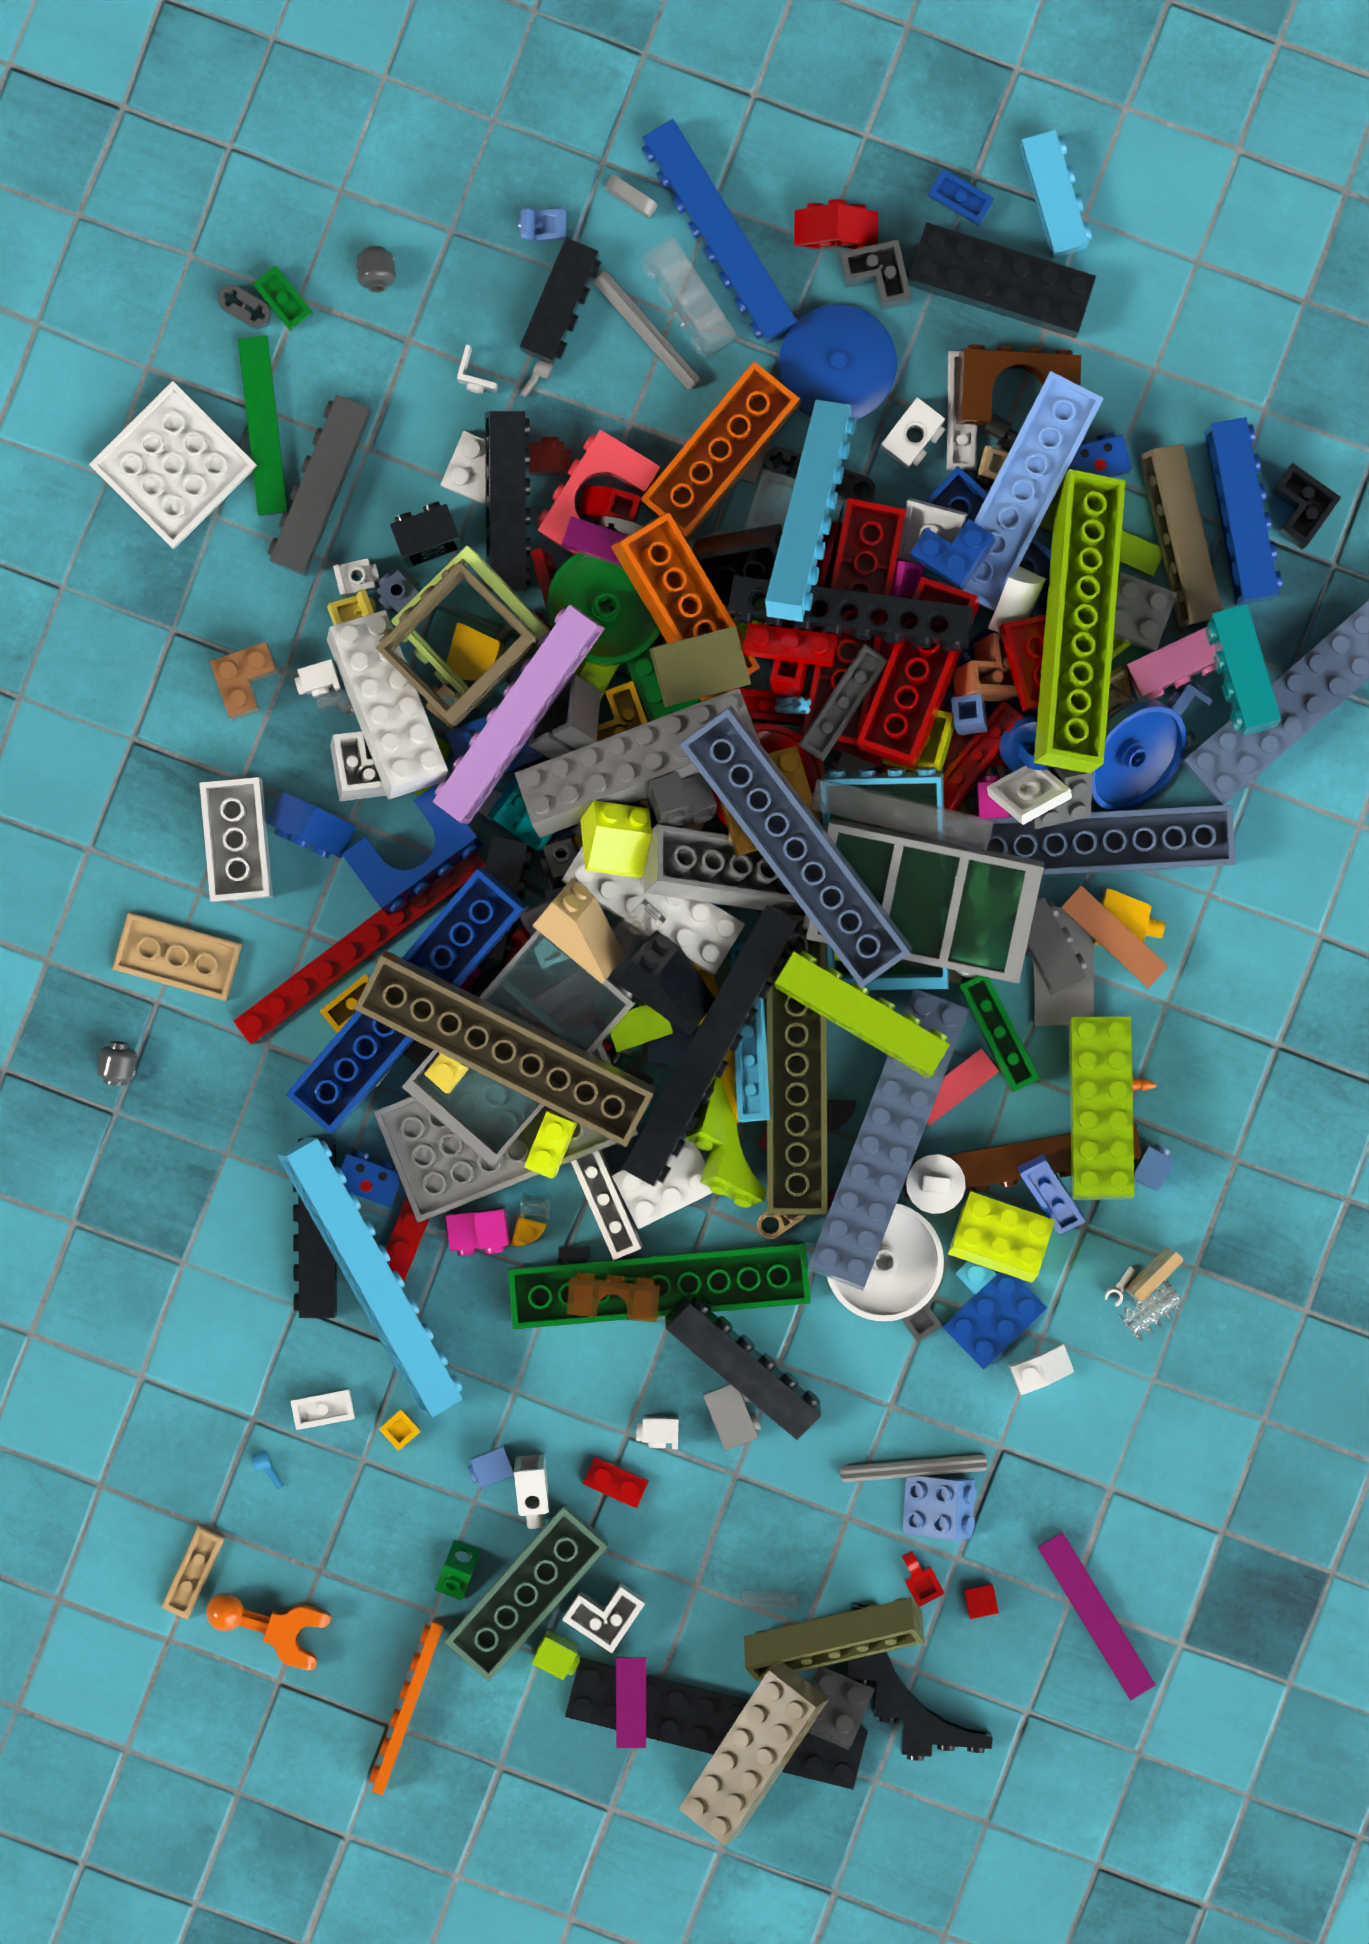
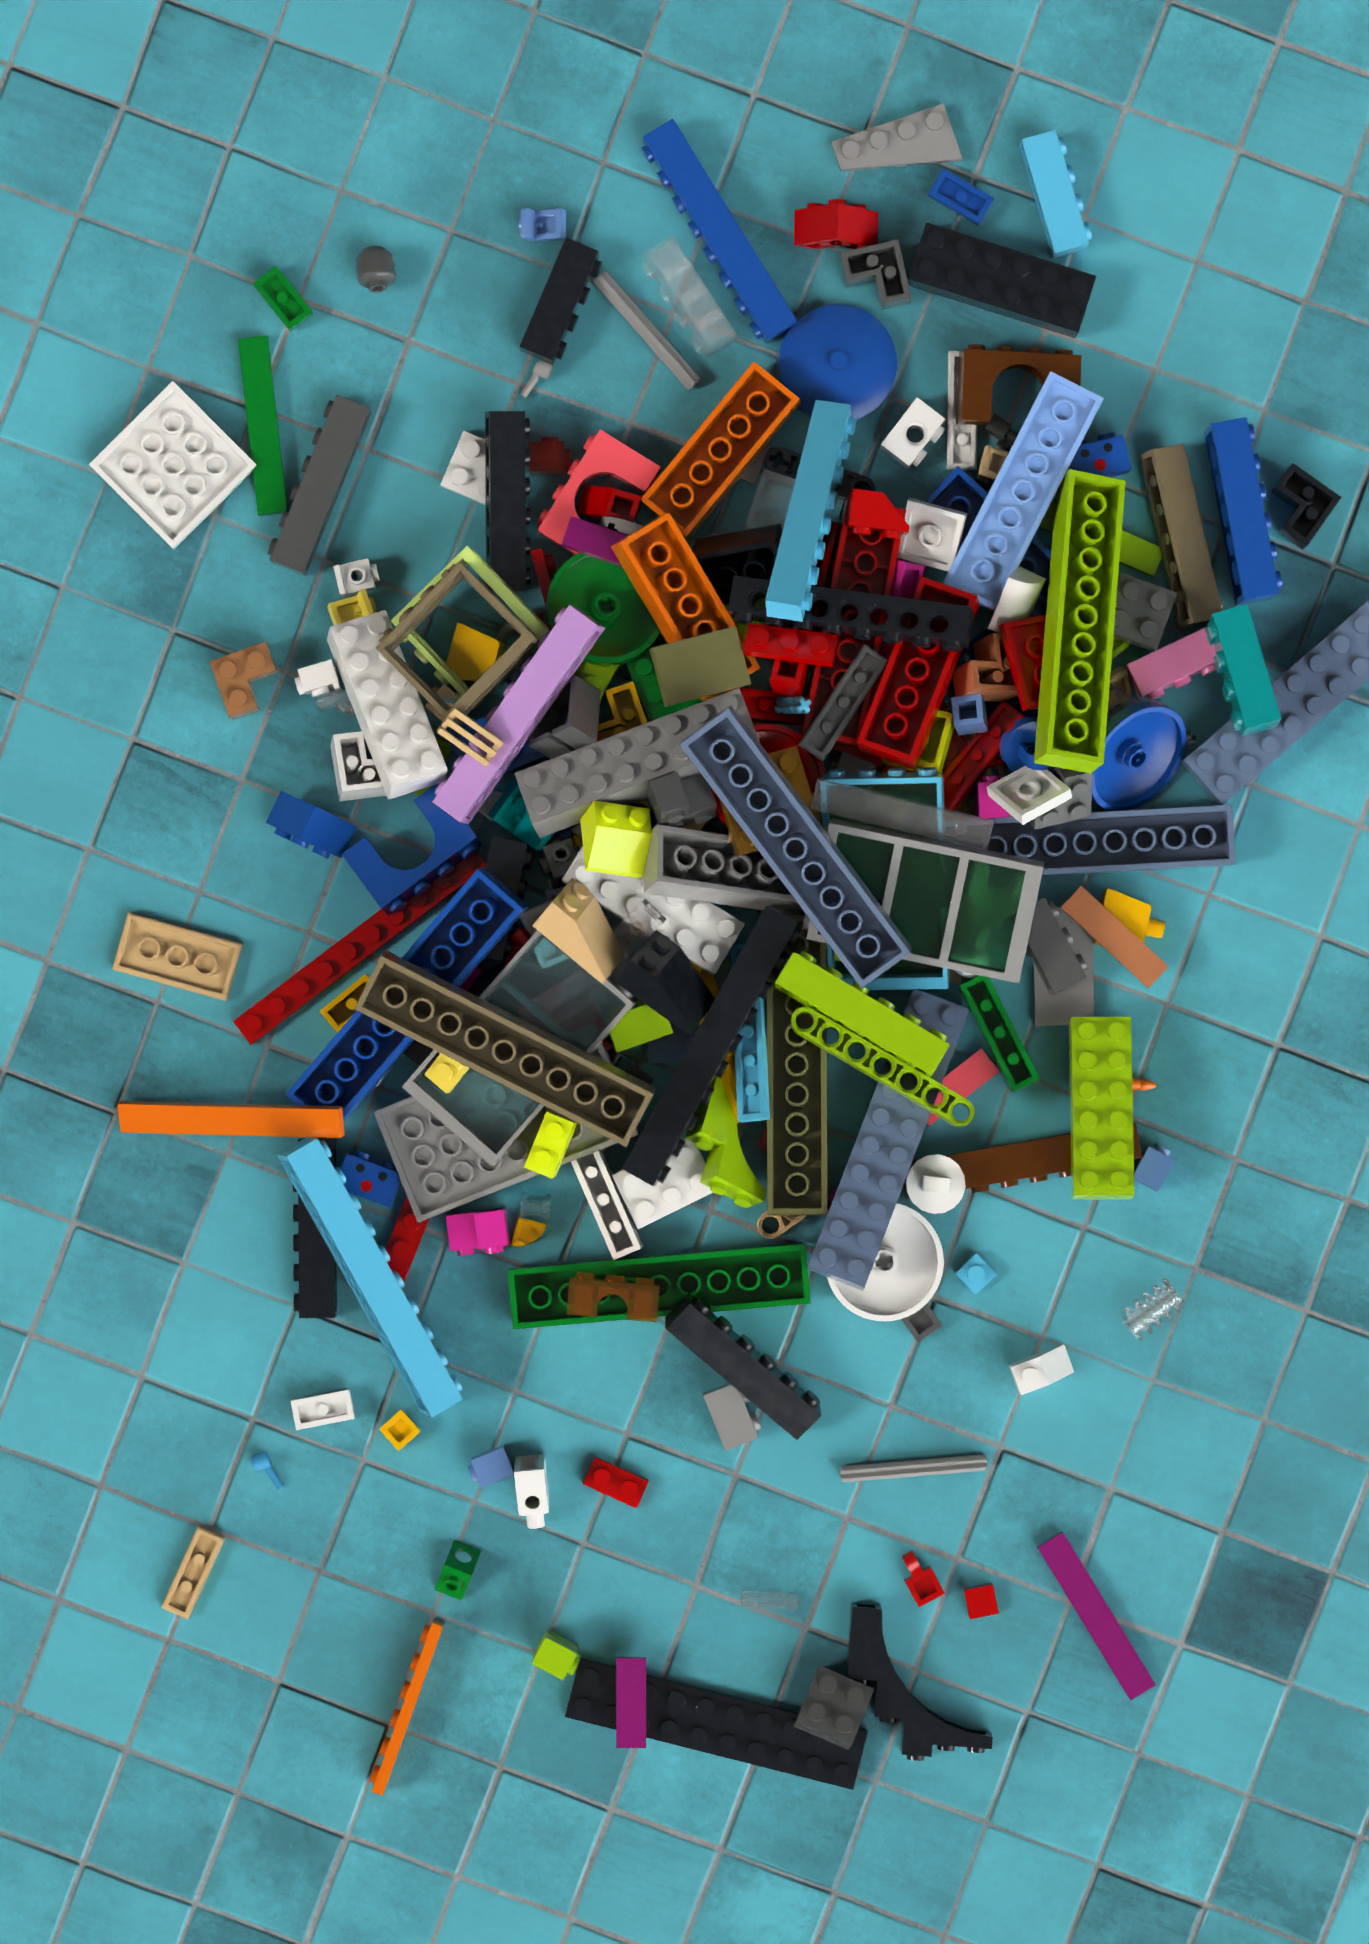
(117, 1063): dark grey head -> none
(231, 1119): none -> orange tile
(236, 839): white brick -> none
(248, 301): dark grey beam -> none
(280, 1630): orange piece -> none
(390, 584): sand blue brick -> none
(426, 534): black brick -> none
(473, 384): white bracket -> none
(490, 751): none -> tan tile
(526, 1592): sand green brick -> none
(573, 1252): black tile -> none
(608, 1623): white brick -> none
(630, 196): light grey beam -> none
(658, 1431): white brick -> none
(753, 1753): brick -> none
(835, 1638): olive brick -> none
(839, 1112): black tile -> none
(874, 512): none -> red slope
(874, 1053): none -> lime beam
(910, 140): none -> light grey wing
(939, 1507): medium blue bracket -> none
(954, 561): blue brick -> none
(994, 1318): blue plate -> none
(1001, 1237): neon yellow brick -> none
(1051, 1194): plate -> none
(1120, 1286): white hand -> none
(1154, 1274): tan tile -> none
(1179, 702): medium blue bracket -> none

